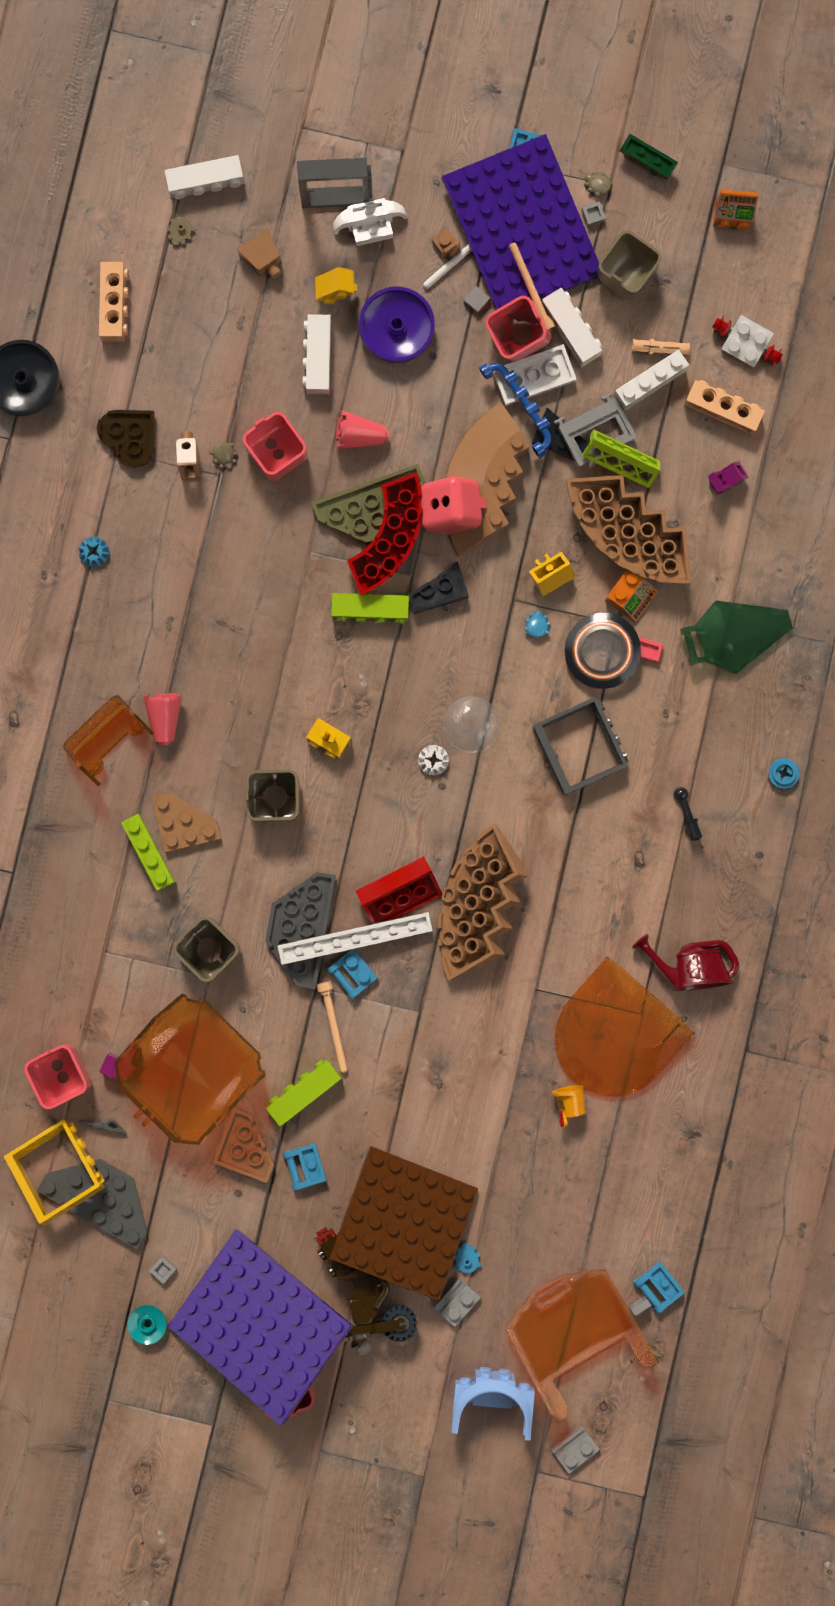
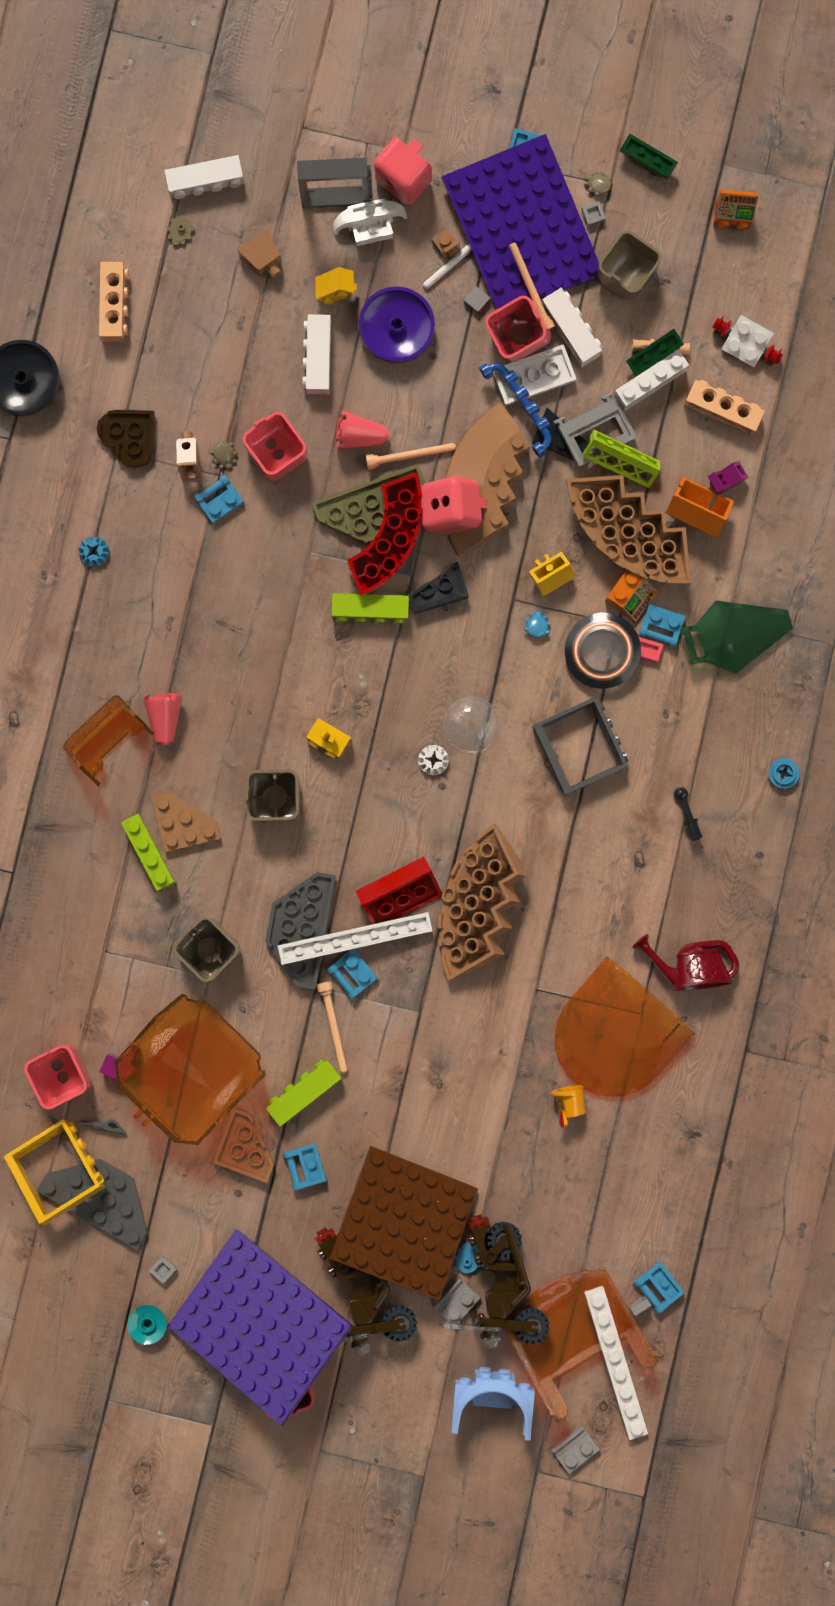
(221, 504): none -> dark azure plate
(373, 460): none -> light nougat piece
(402, 170): none -> coral piece
(508, 1290): none -> dark brown piece
(616, 1362): none -> white plate
(655, 352): none -> dark green plate
(663, 620): none -> dark azure plate
(691, 506): none -> orange piece

